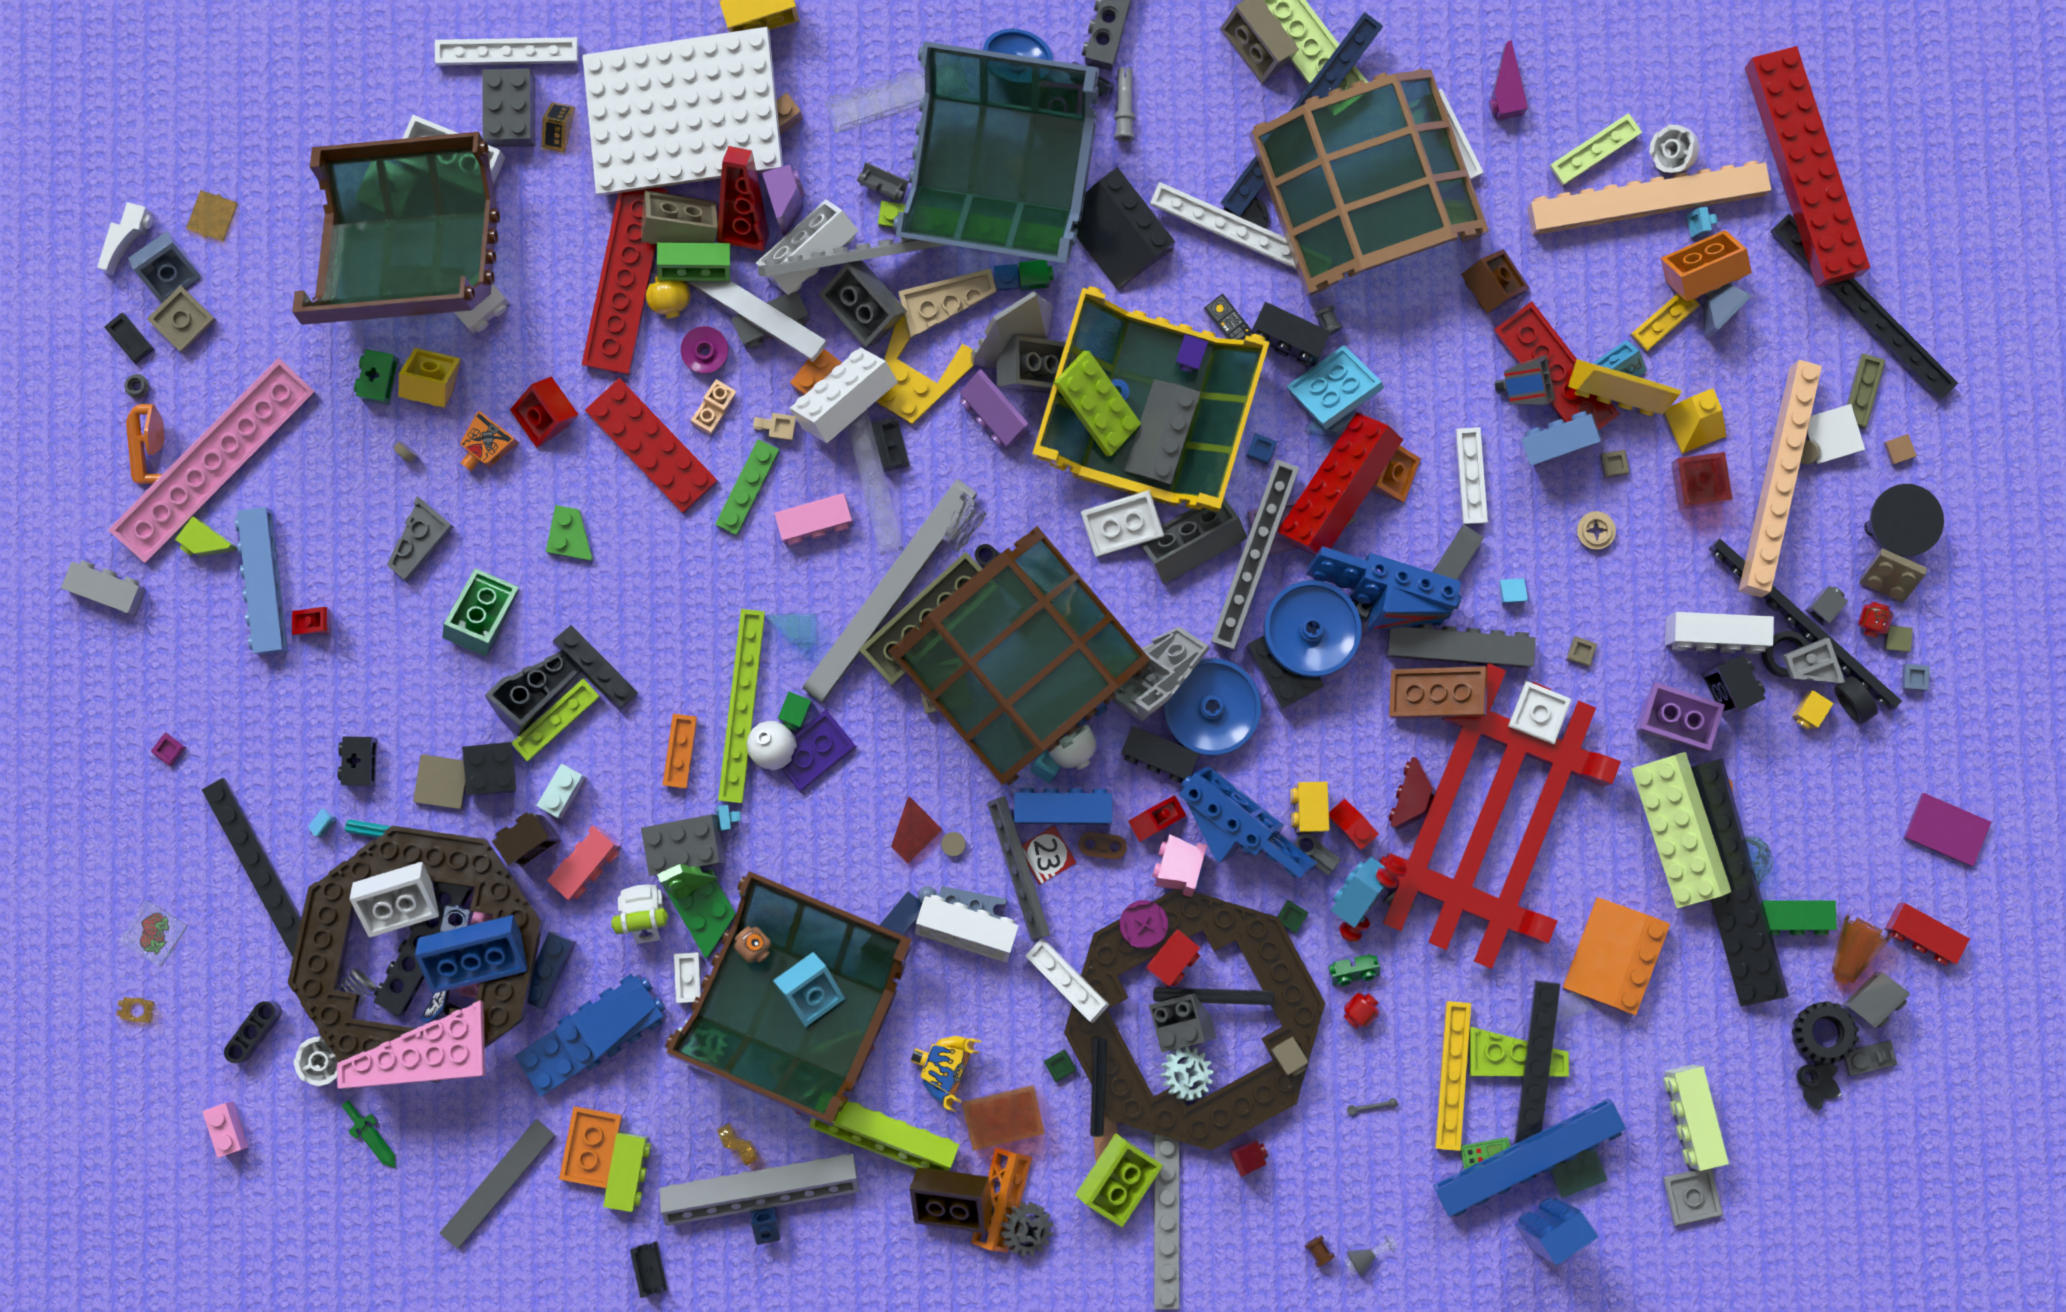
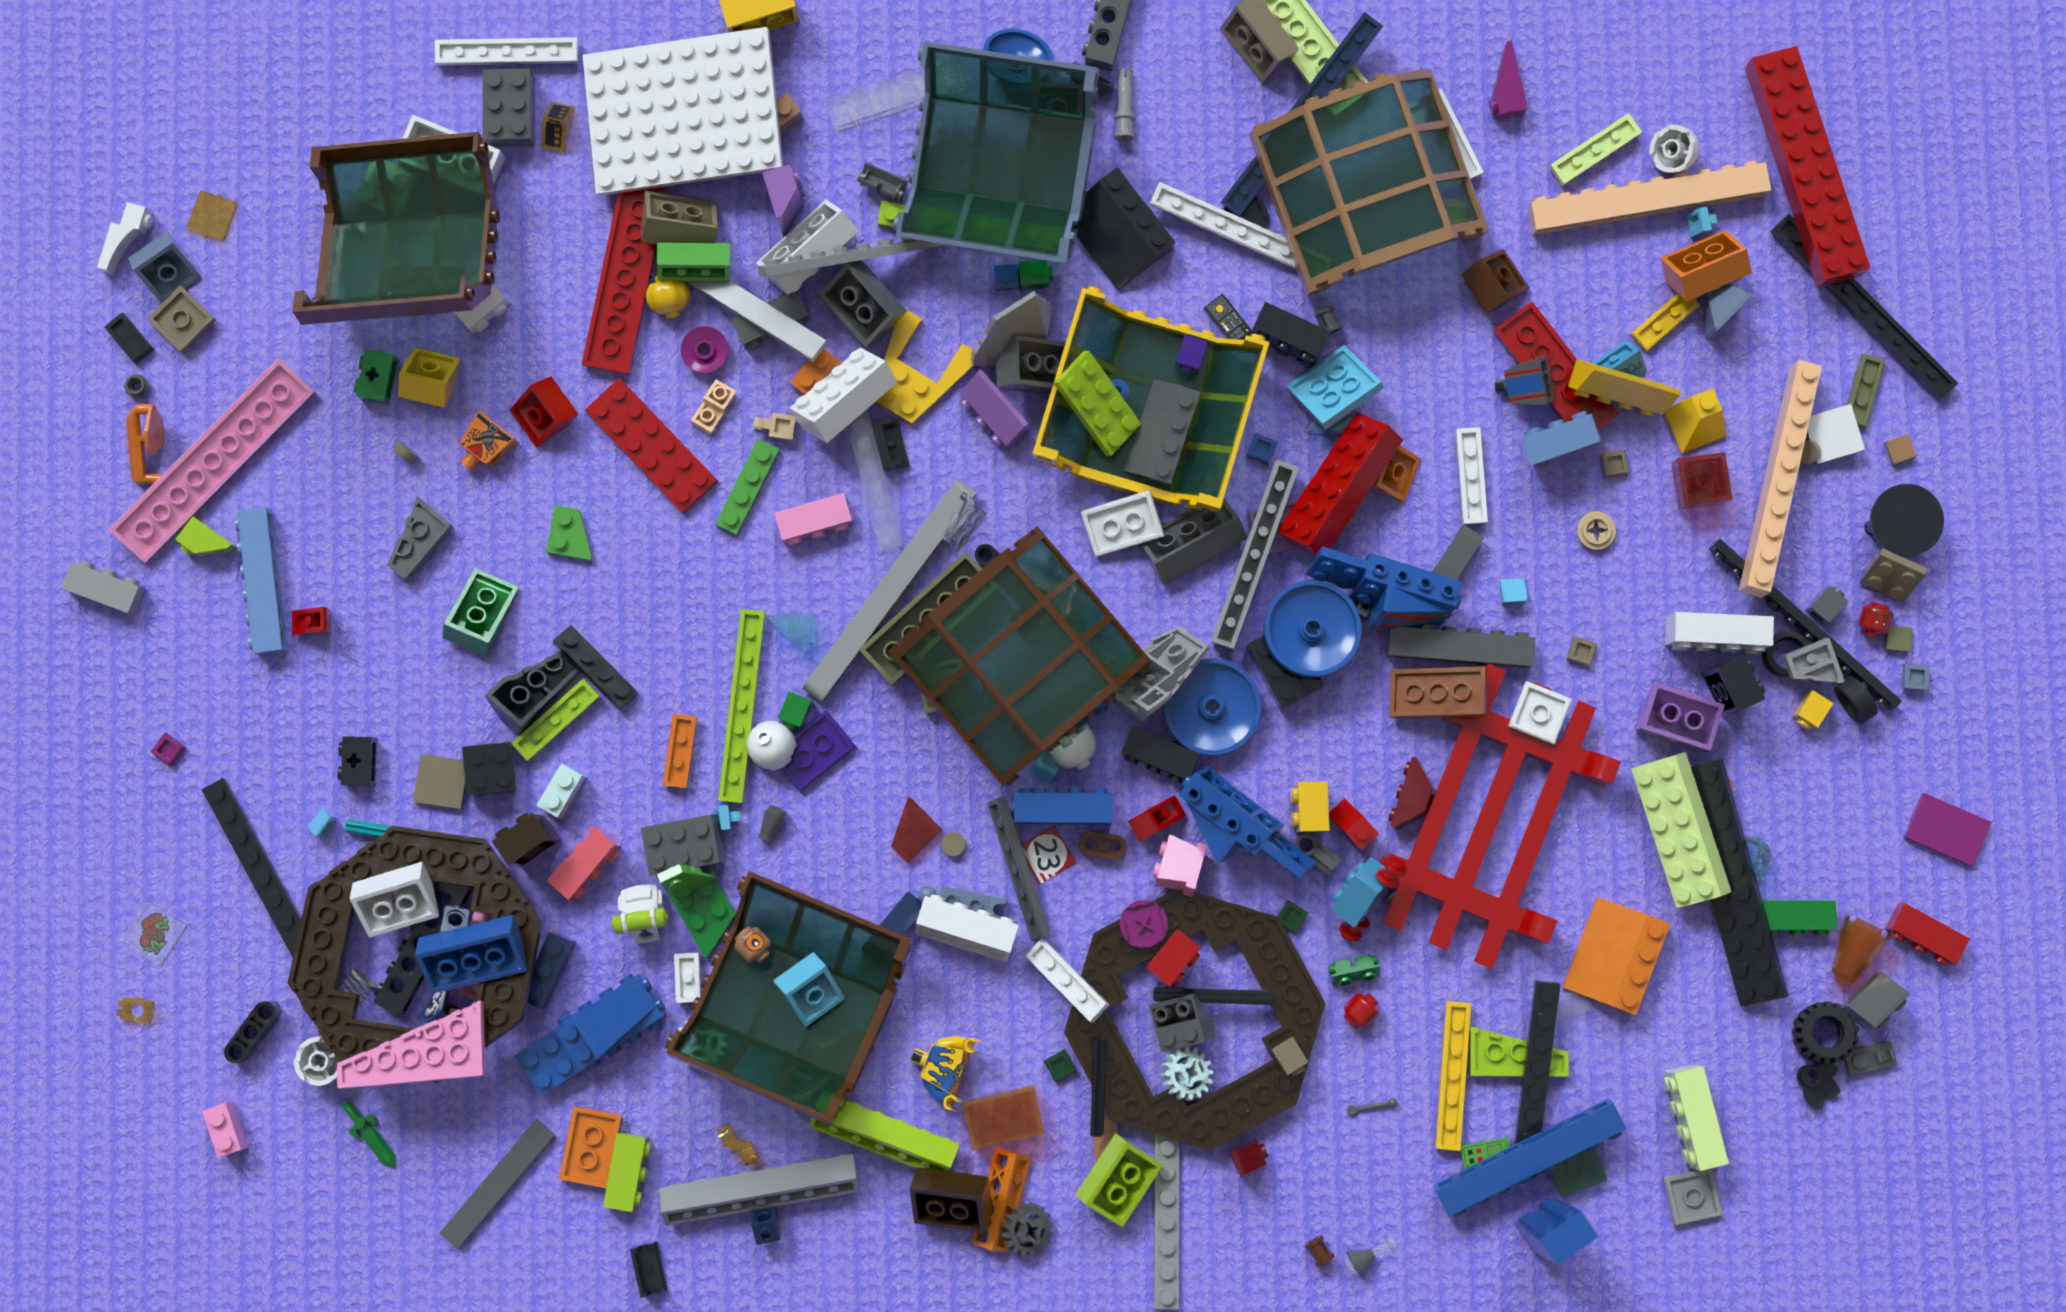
(741, 205): red wedge -> none
(772, 822): none -> dark grey cone
(943, 299): tan wing -> none

